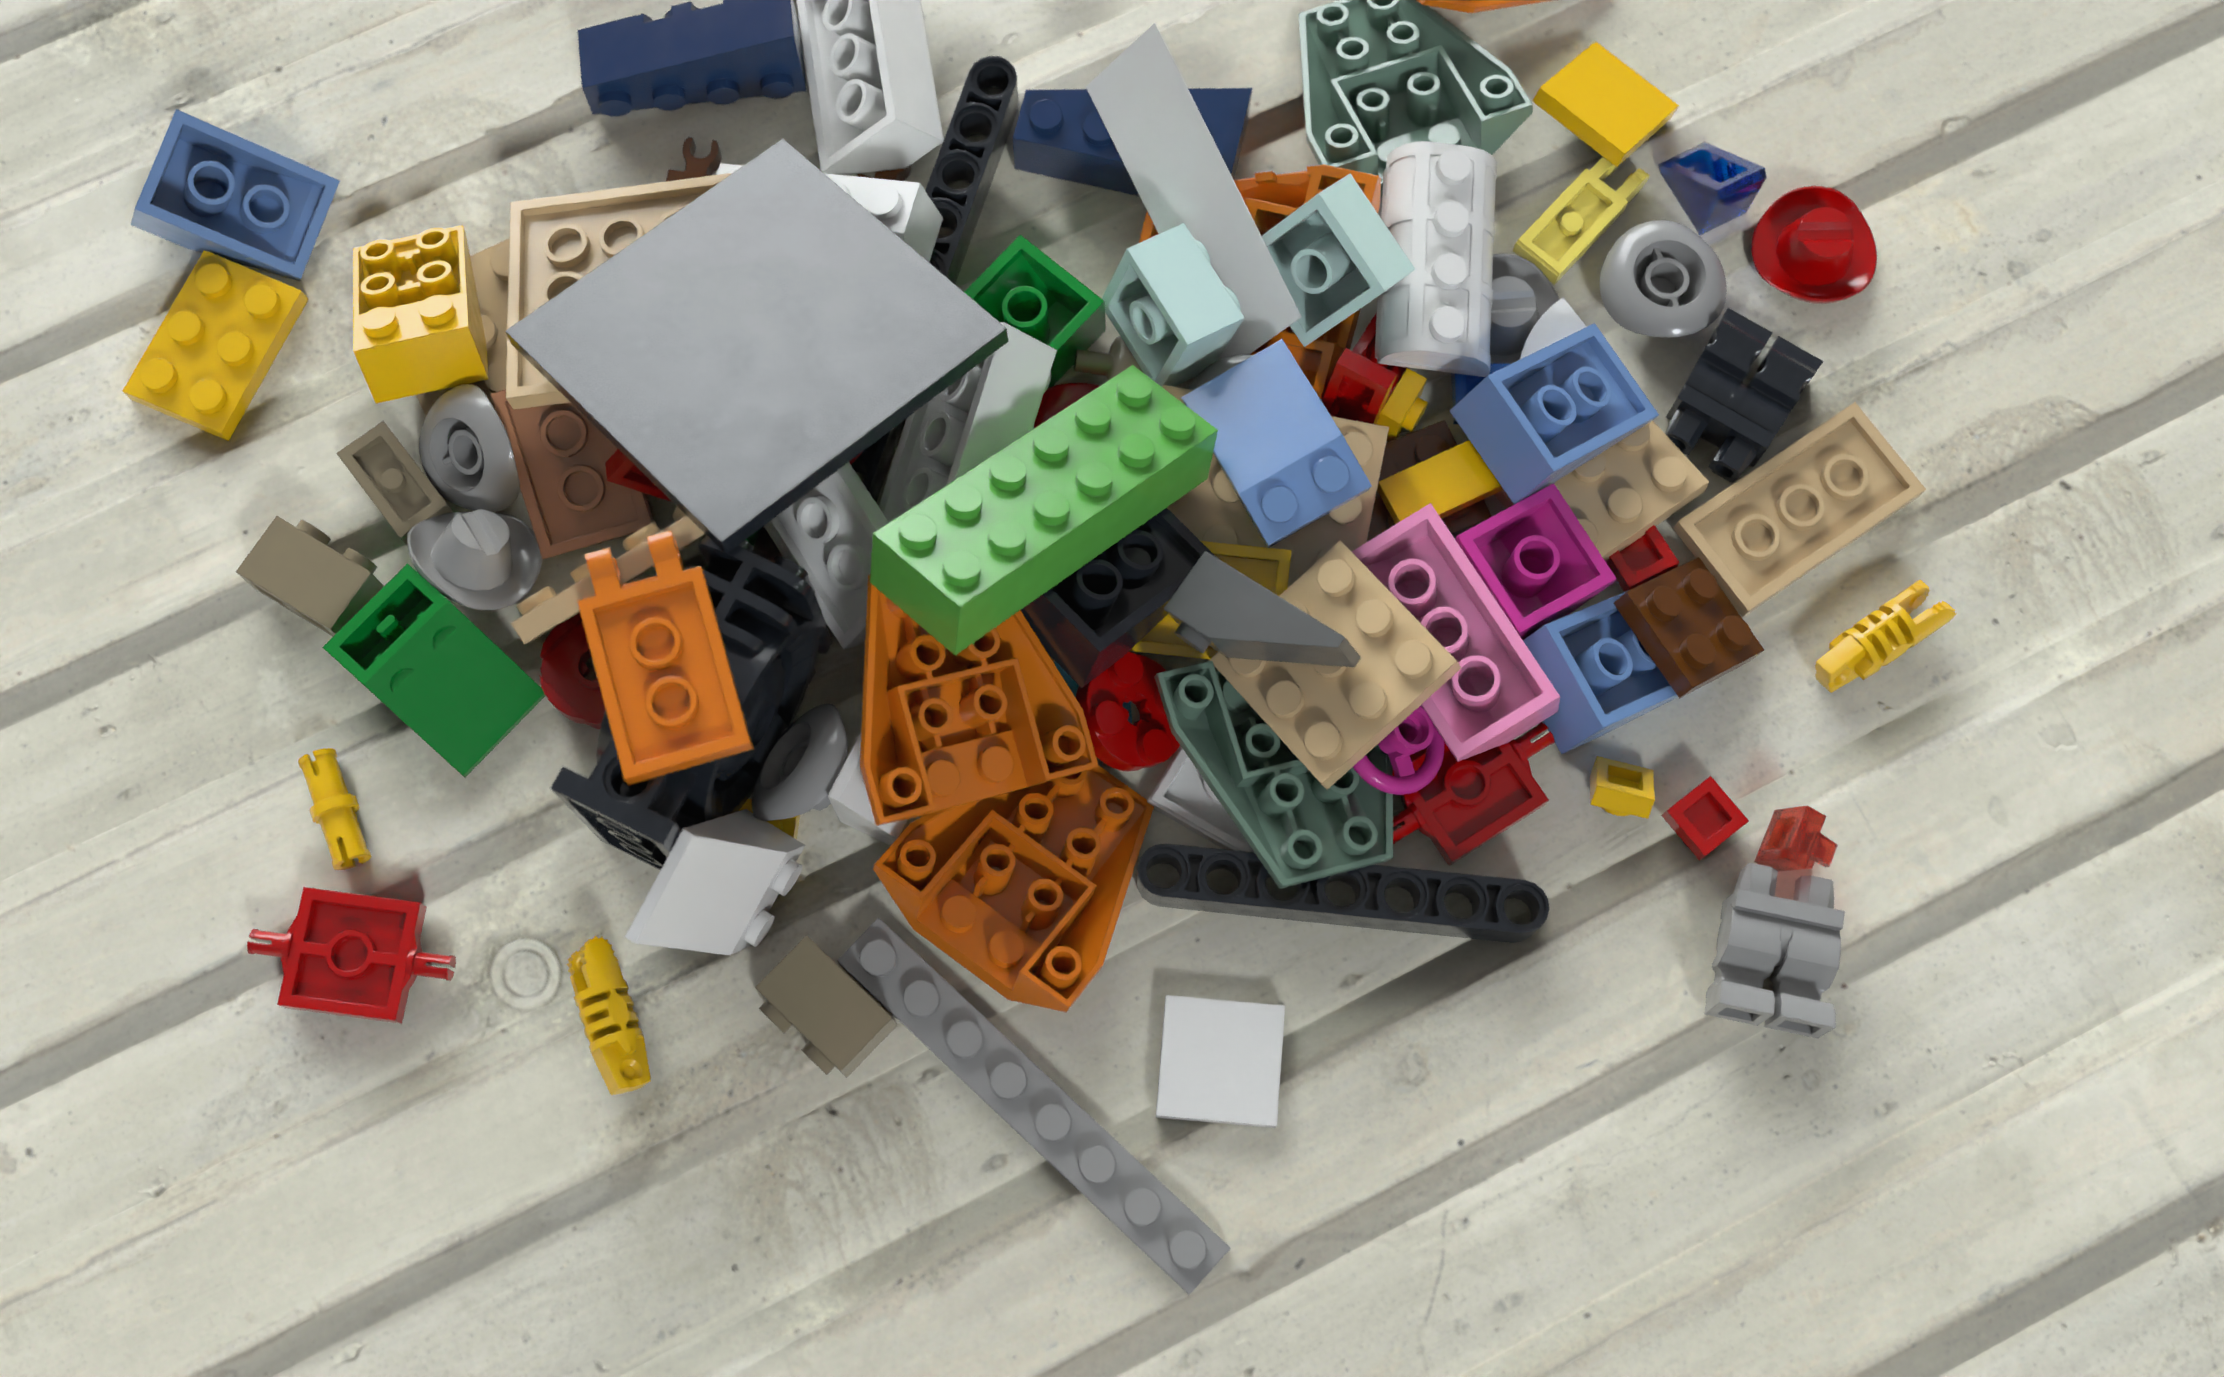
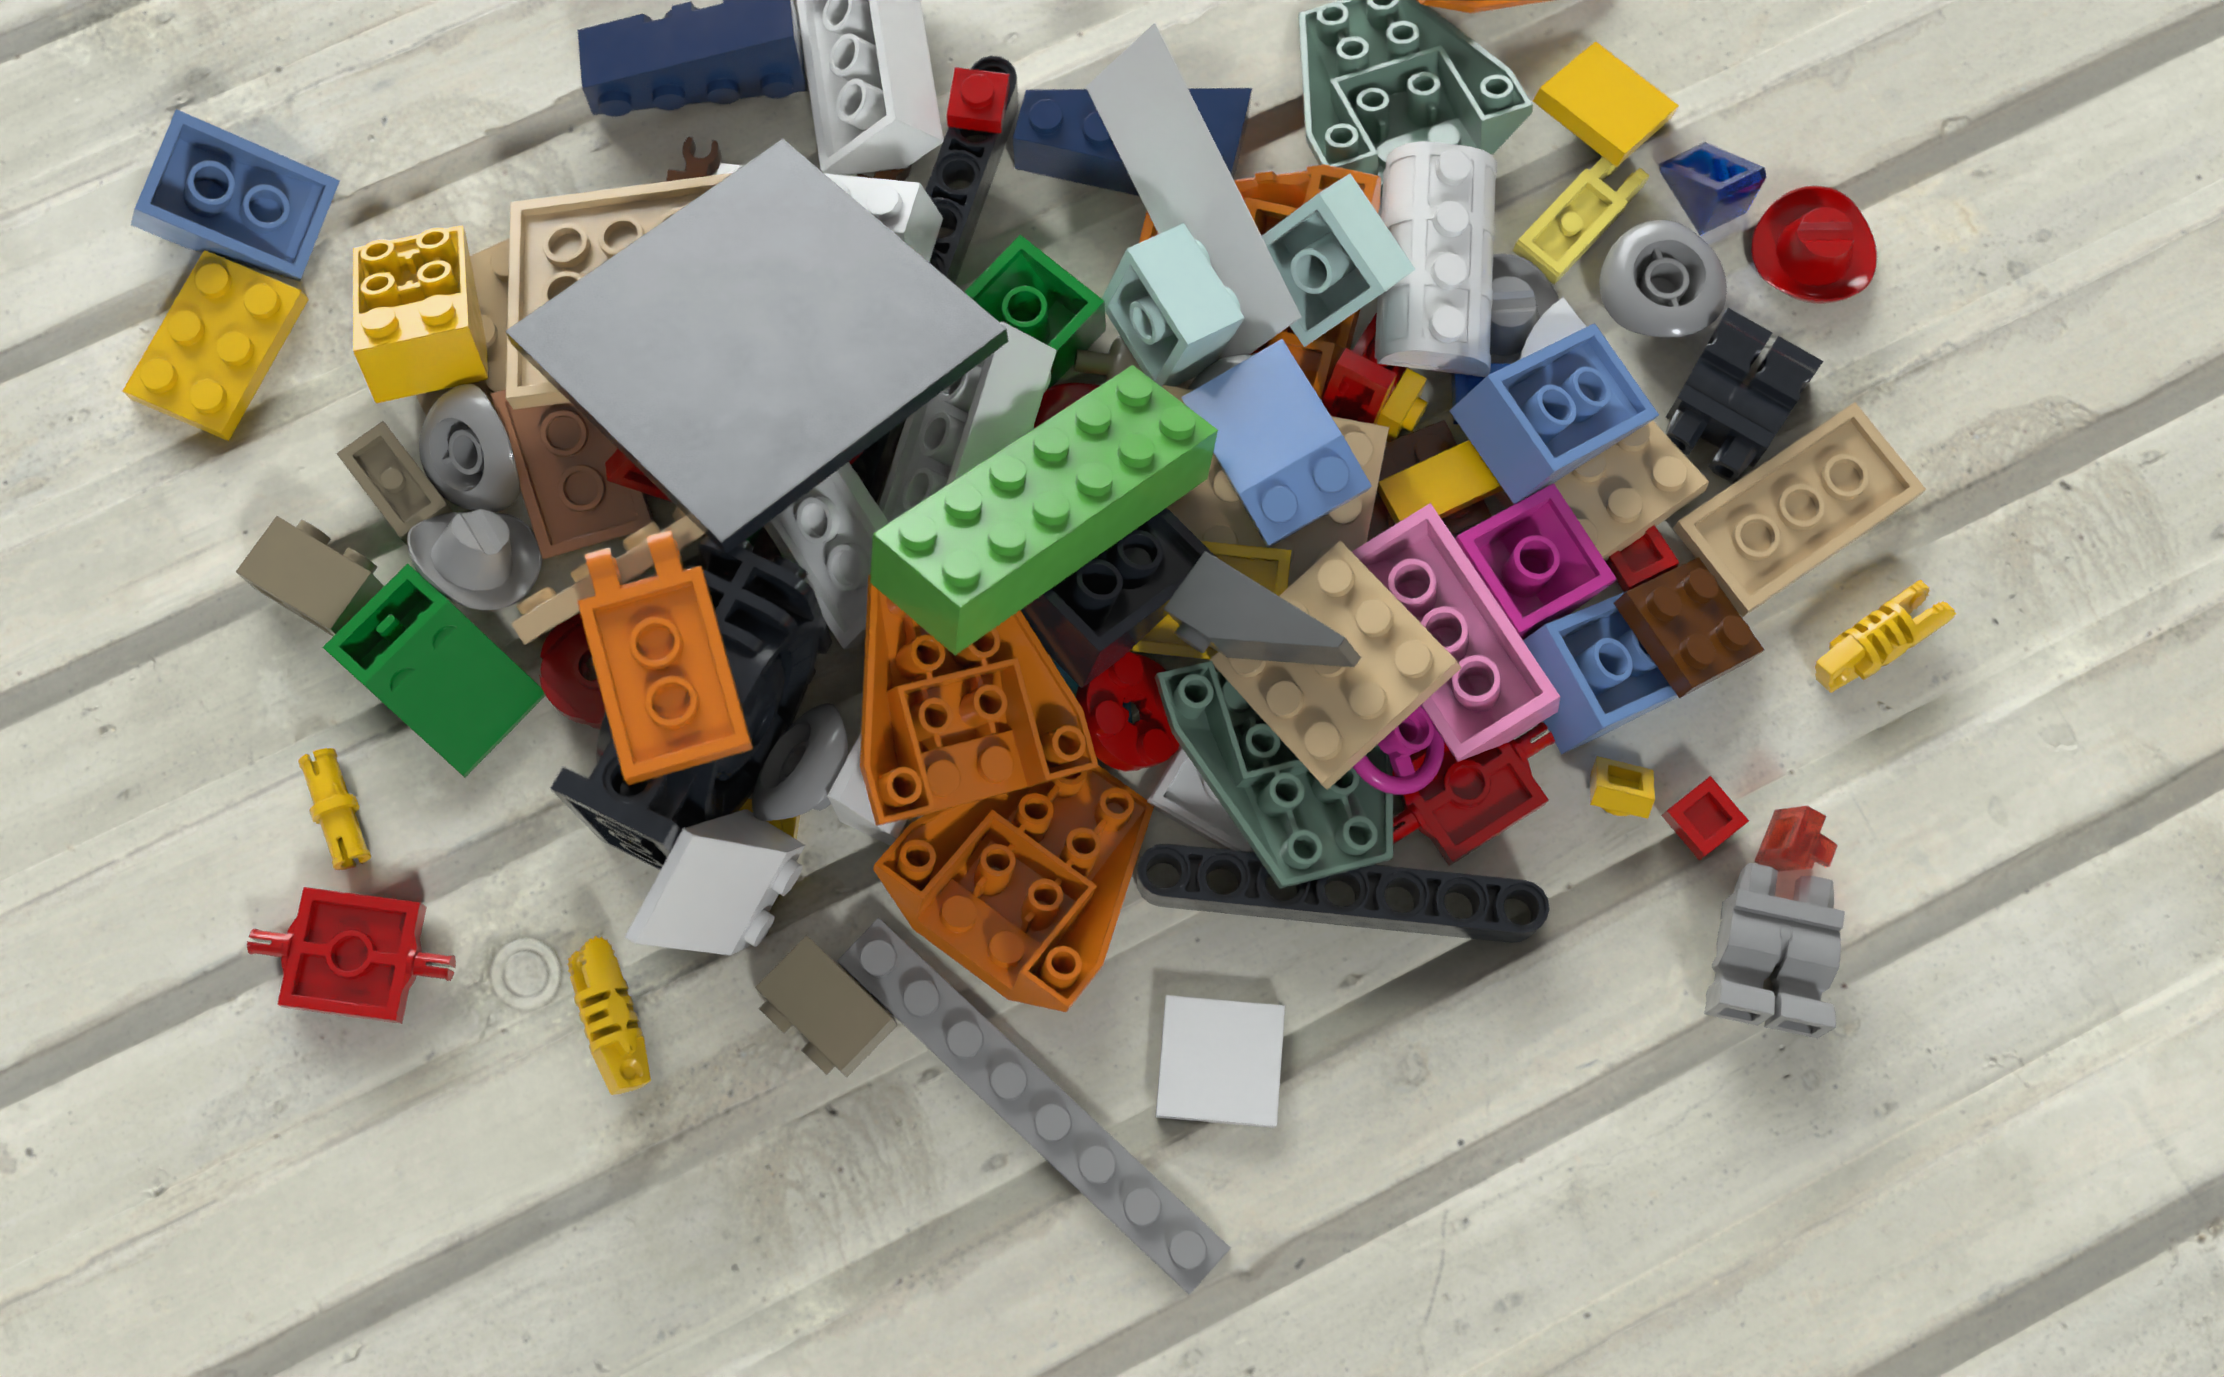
(978, 100): none -> red plate

